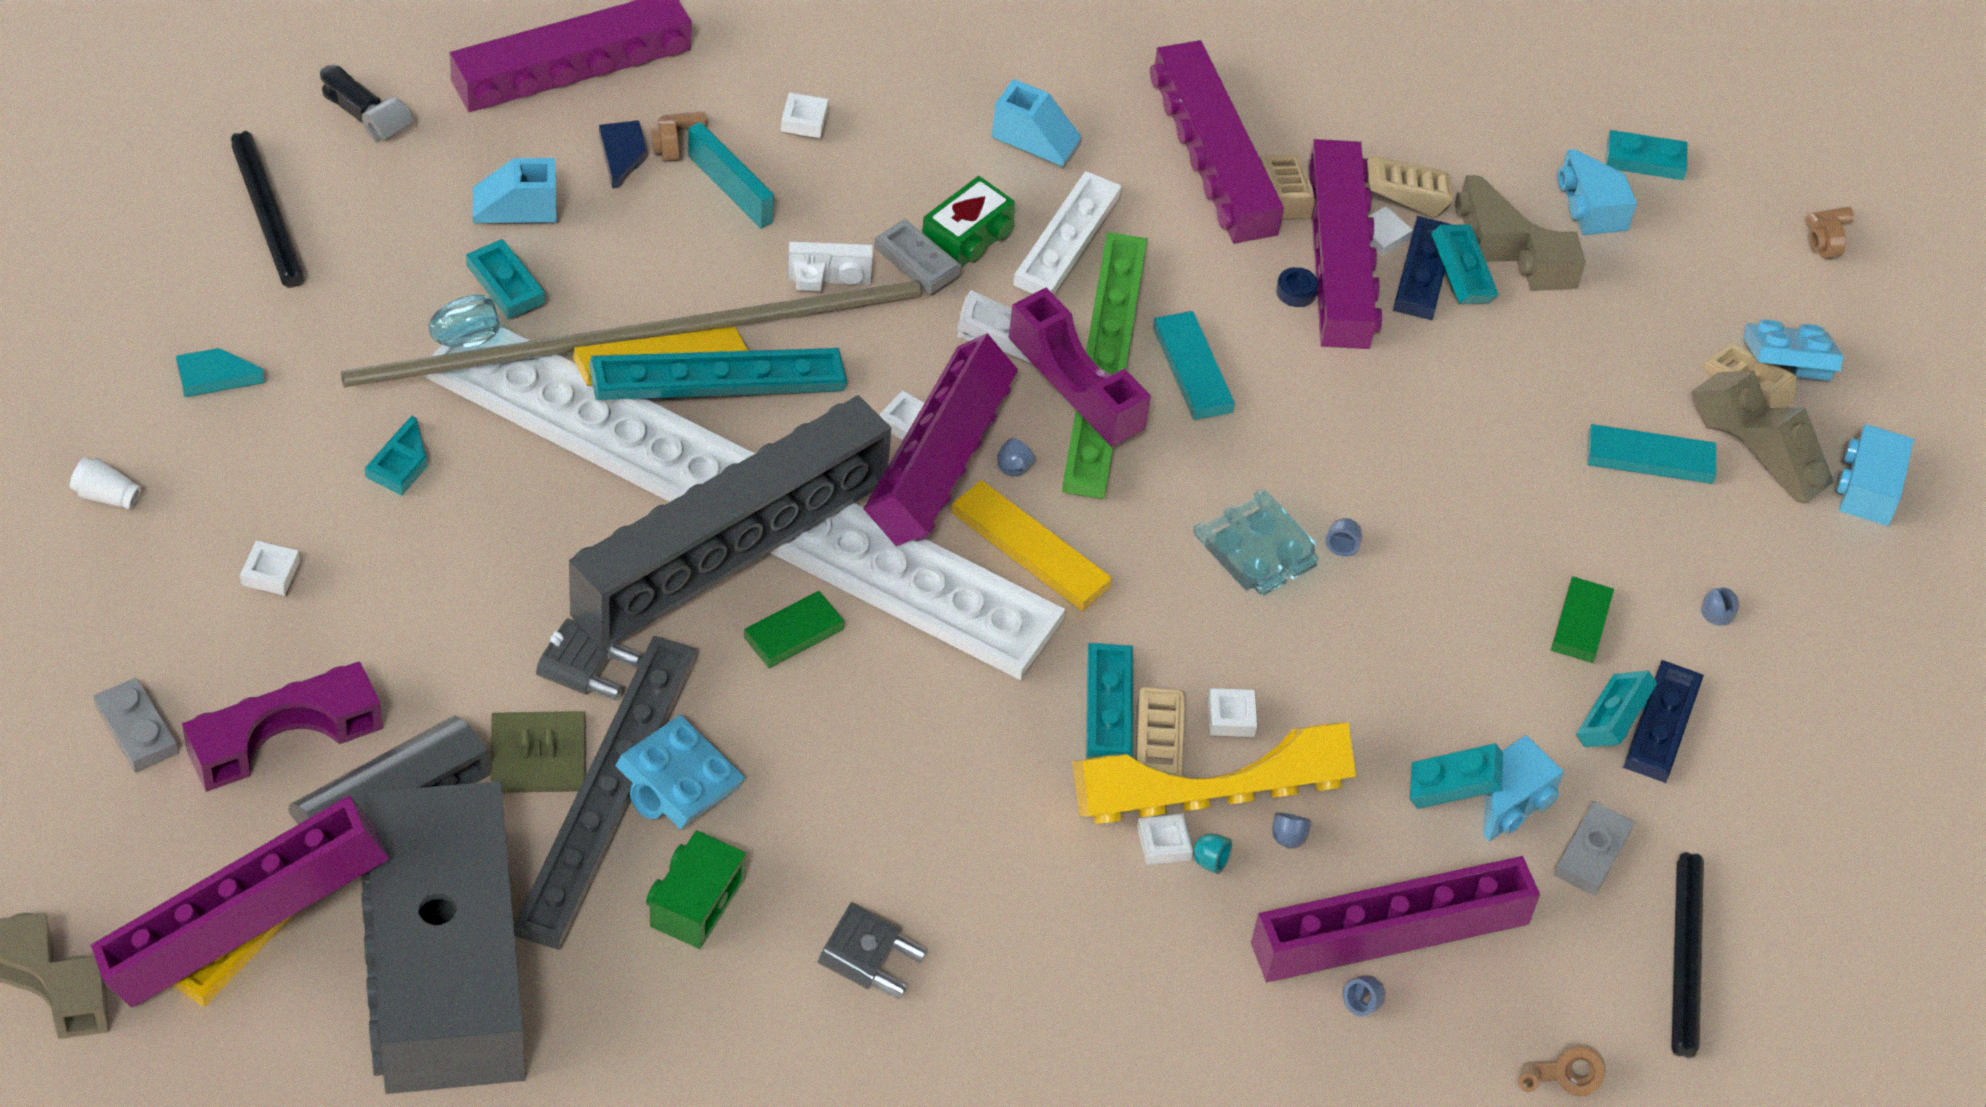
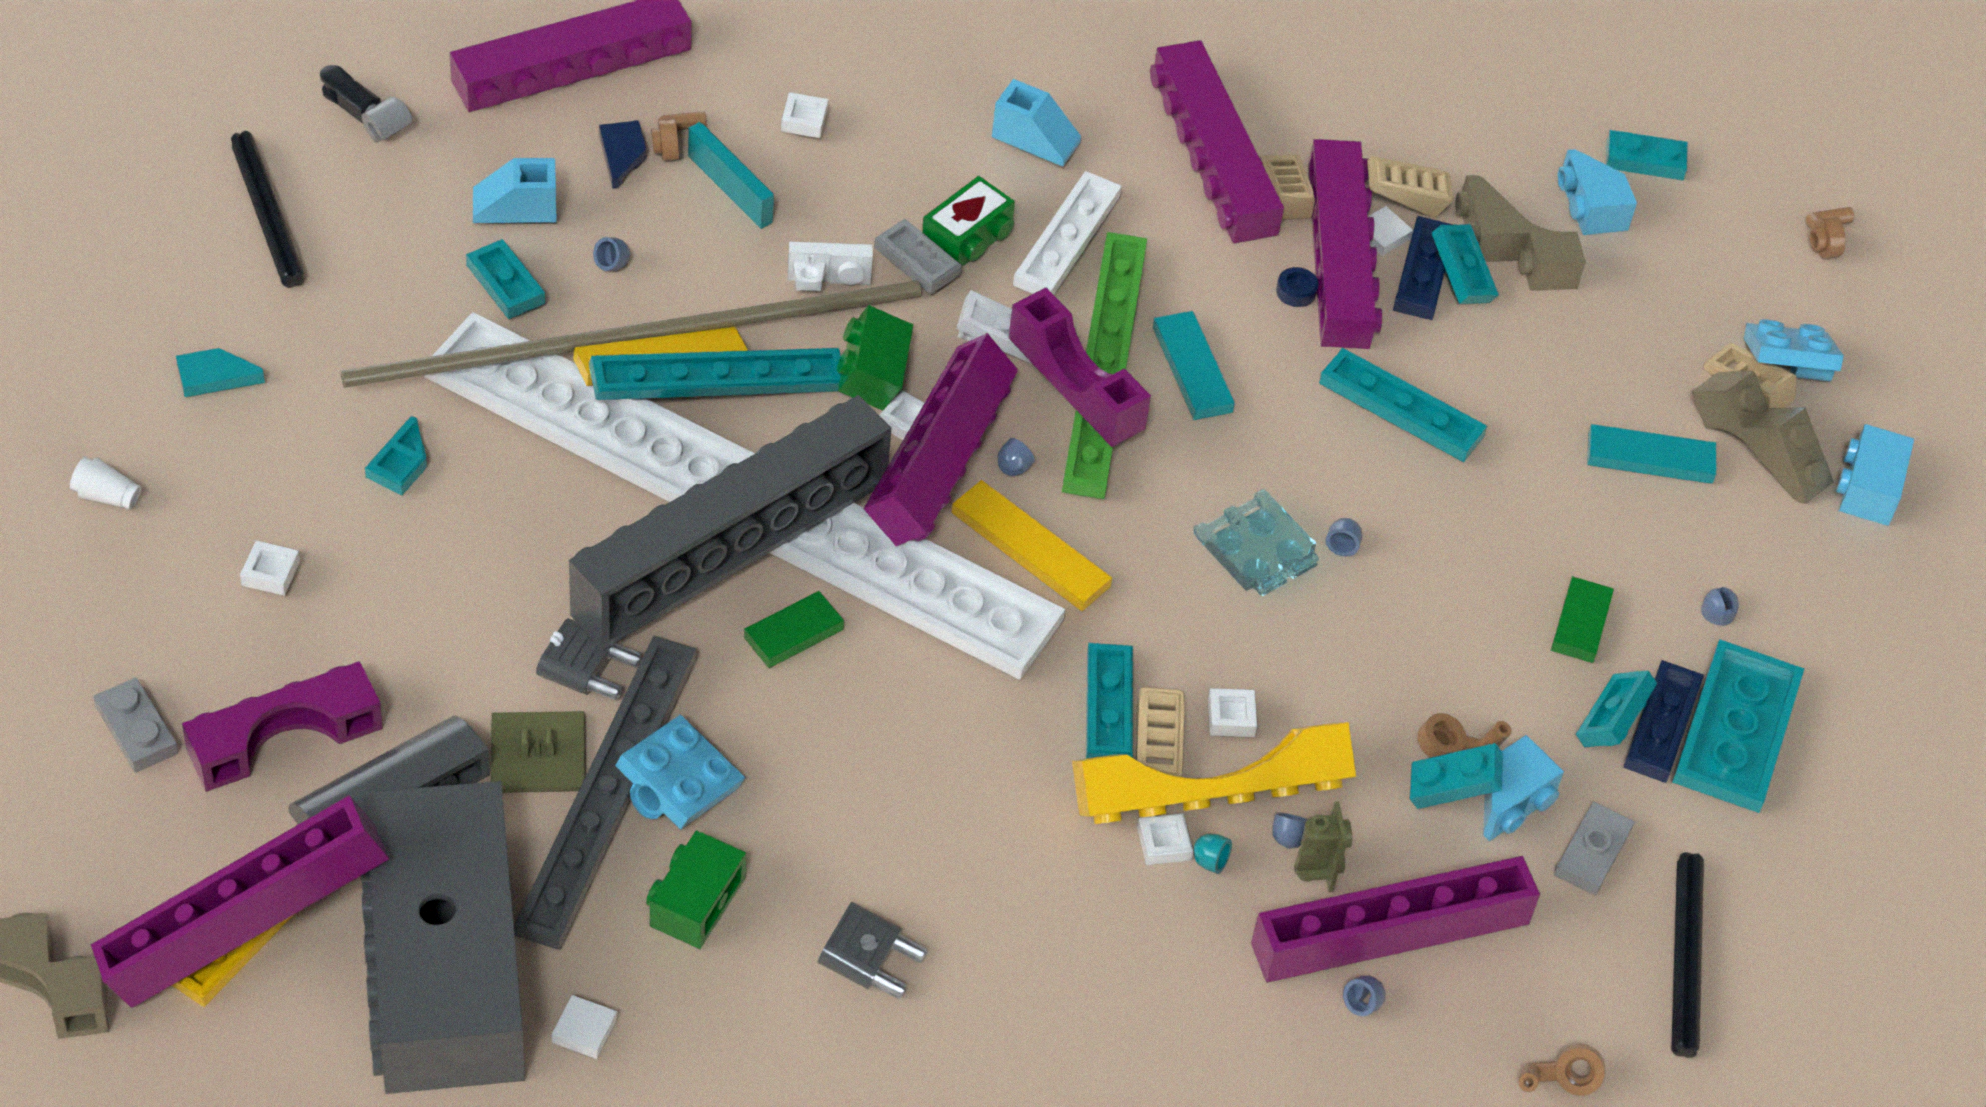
(465, 322): clear light blue animal -> none
(584, 1027): none -> white tile
(611, 253): none -> sand blue hinge
(874, 357): none -> green brick
(1324, 847): none -> olive hinge
(1403, 404): none -> teal plate
(1453, 736): none -> medium nougat plate
(1738, 726): none -> teal plate

